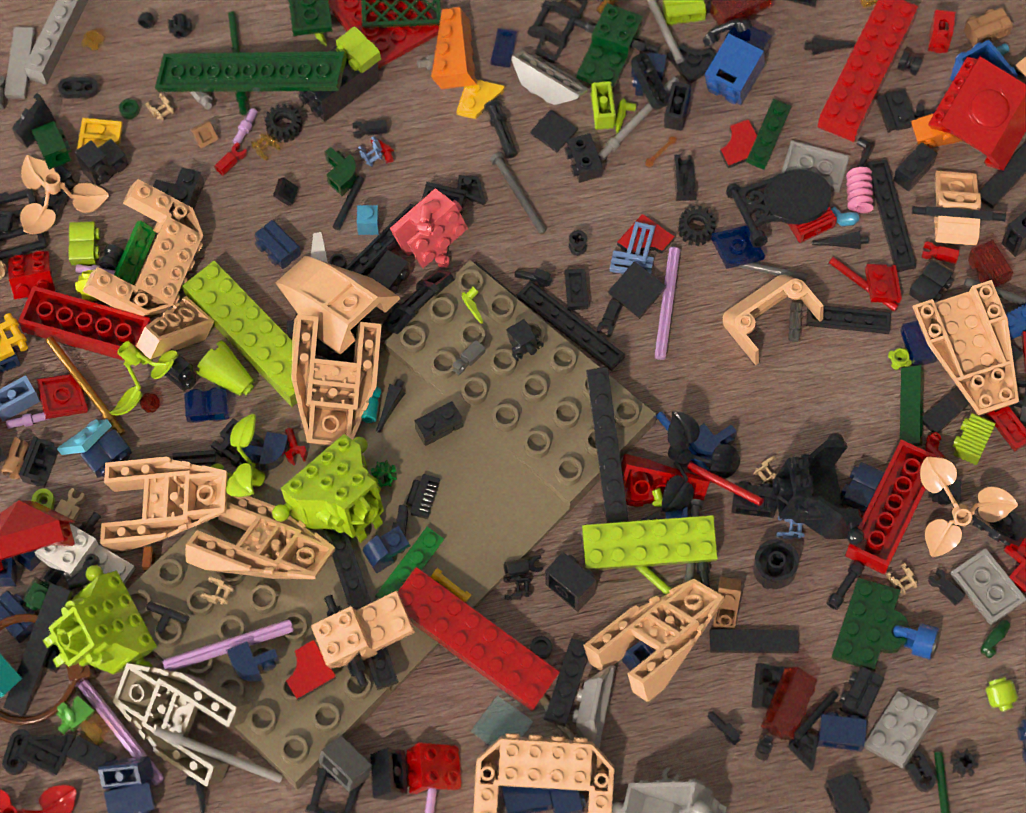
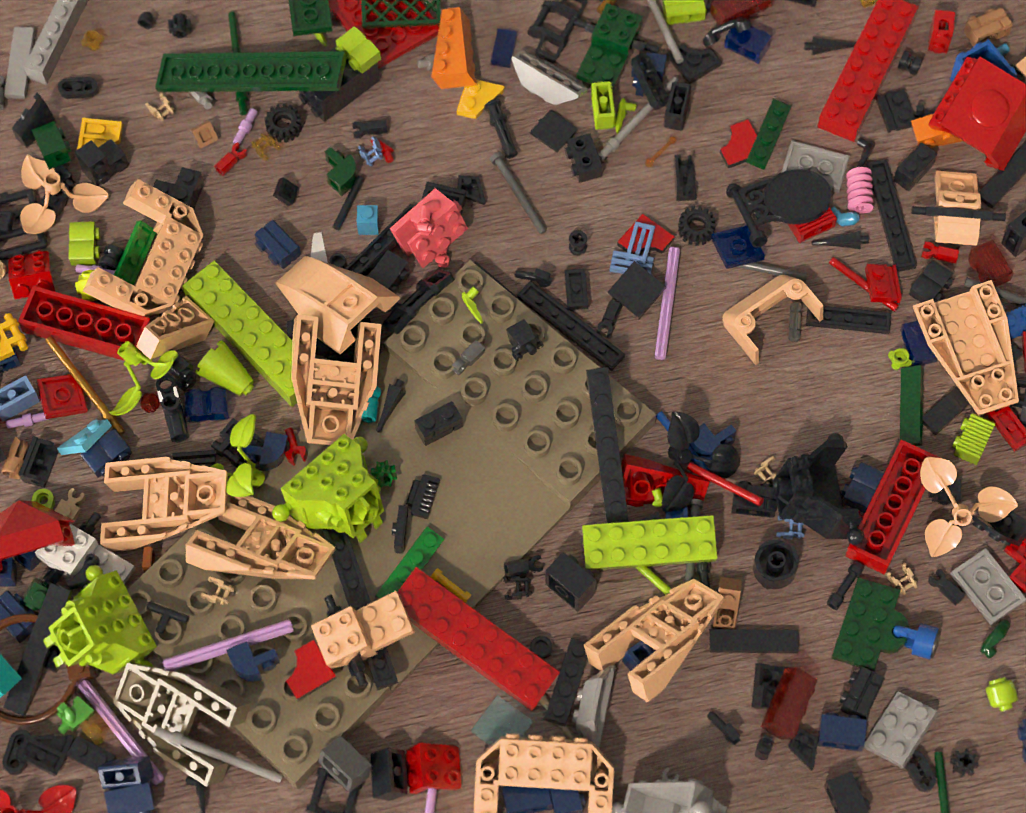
(129, 109): dark green tile -> none
(173, 410): none -> black connector
(382, 549): dark blue brick -> none
(739, 61): blue container -> none
(816, 714): black bar -> none
(932, 444): red arm -> none

